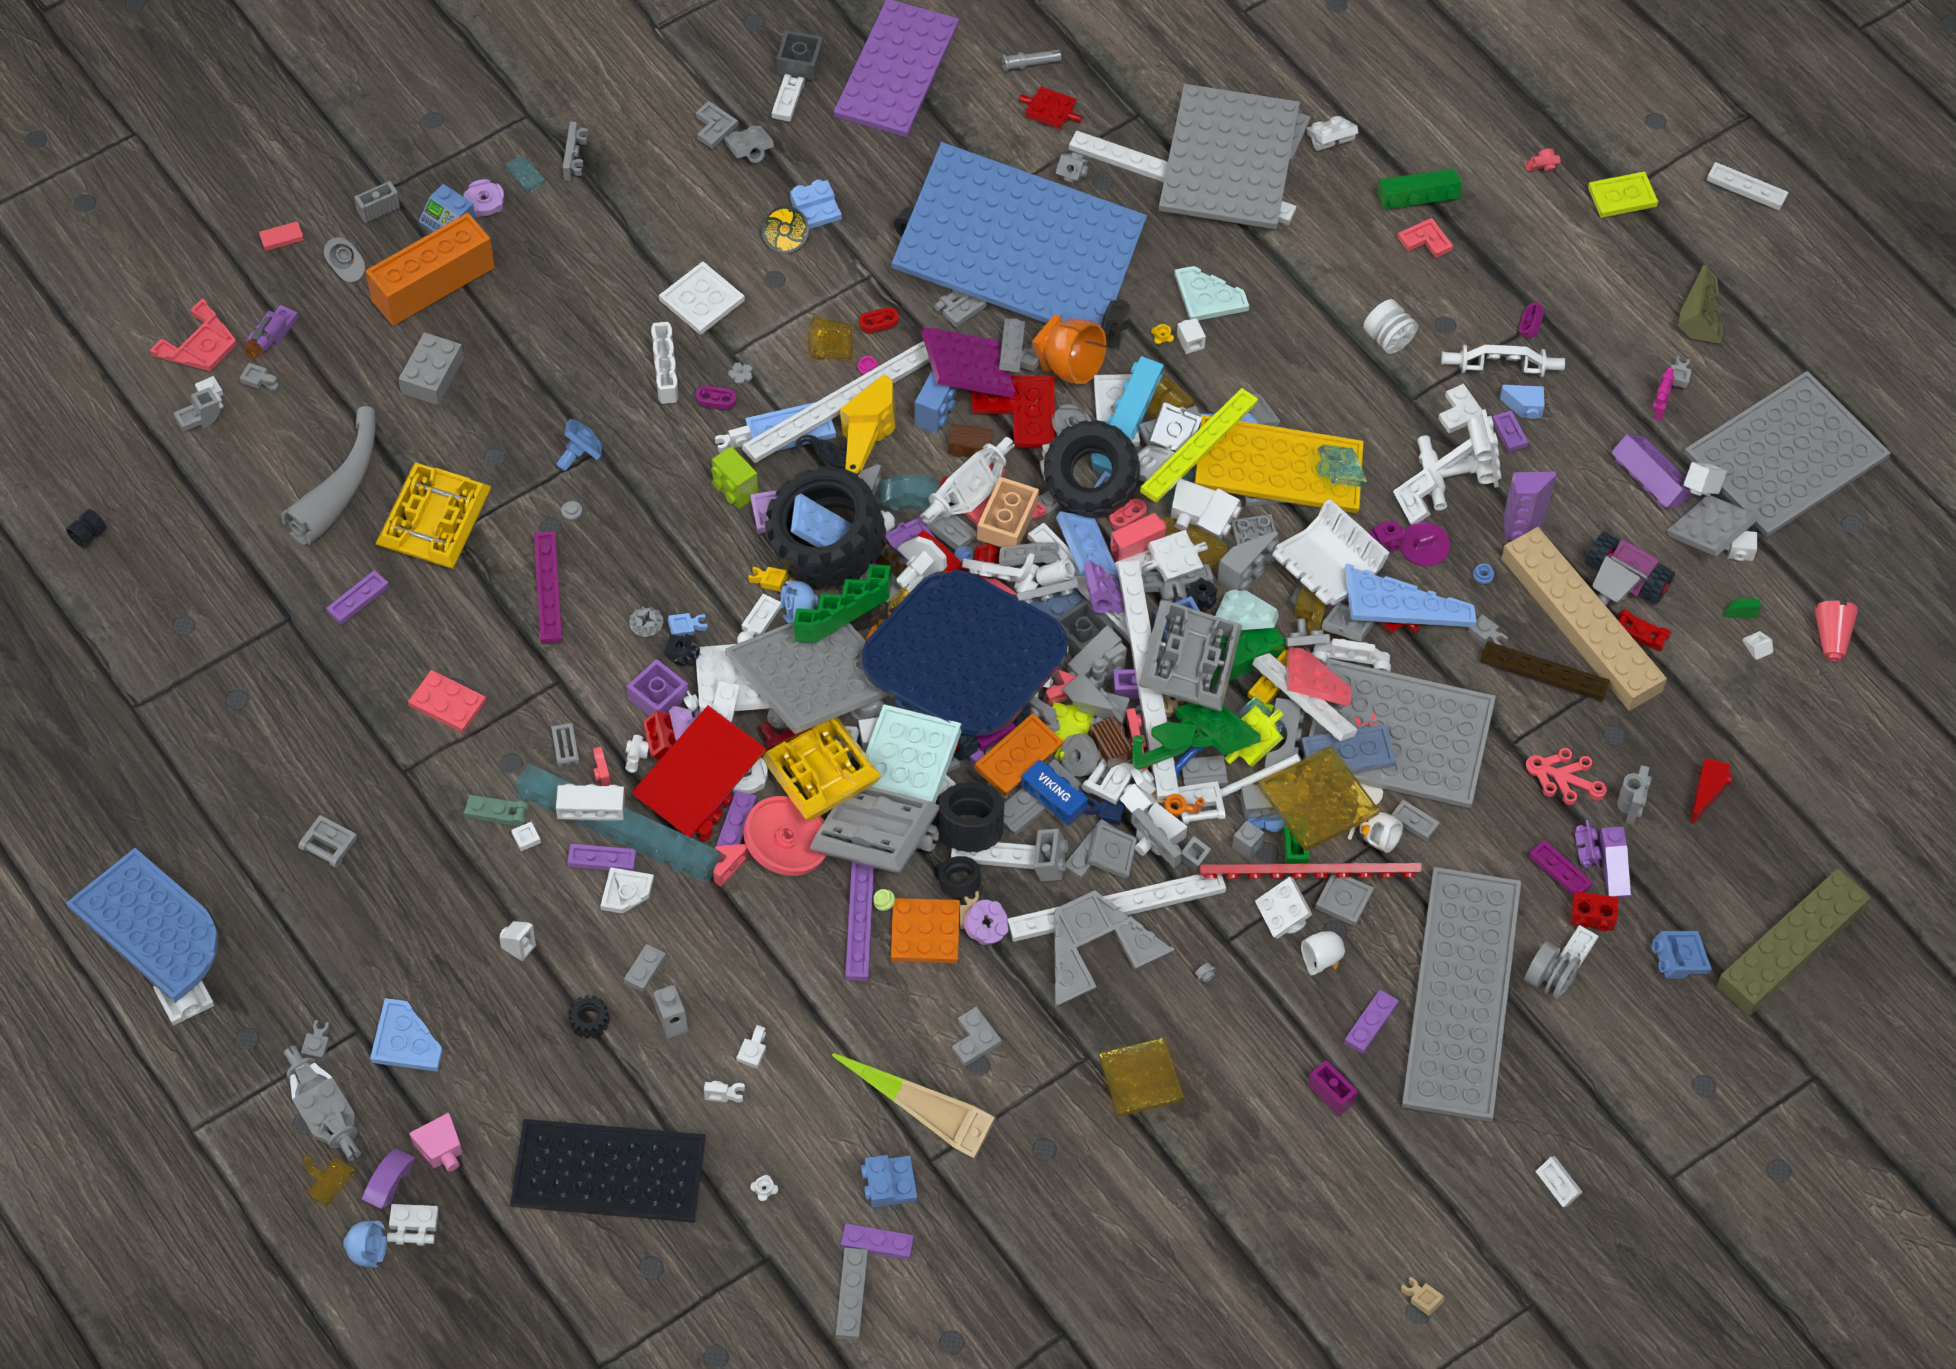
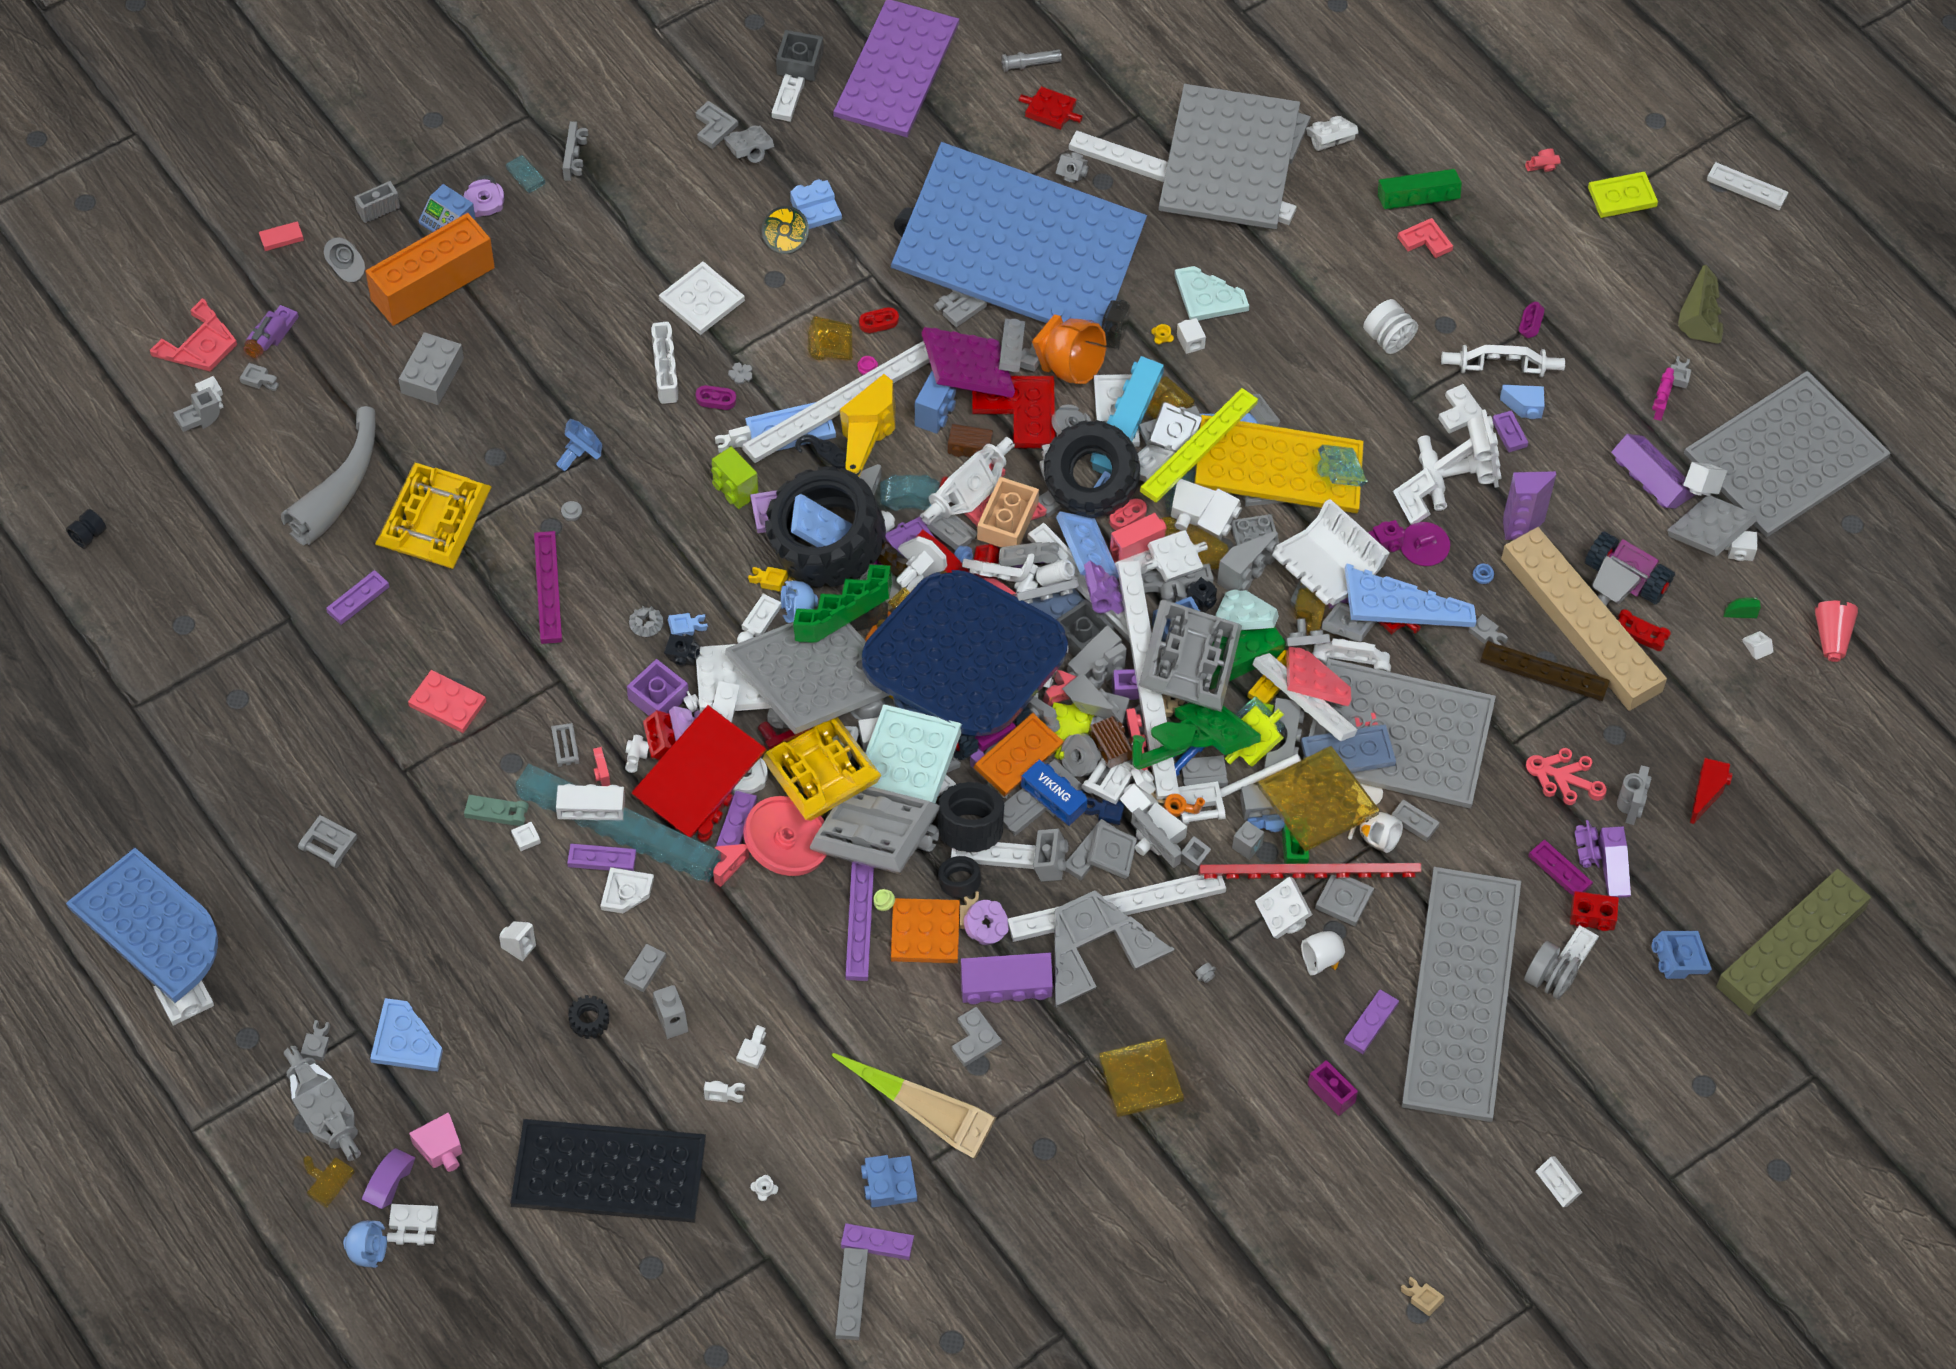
(1006, 978): none -> medium lavender slope

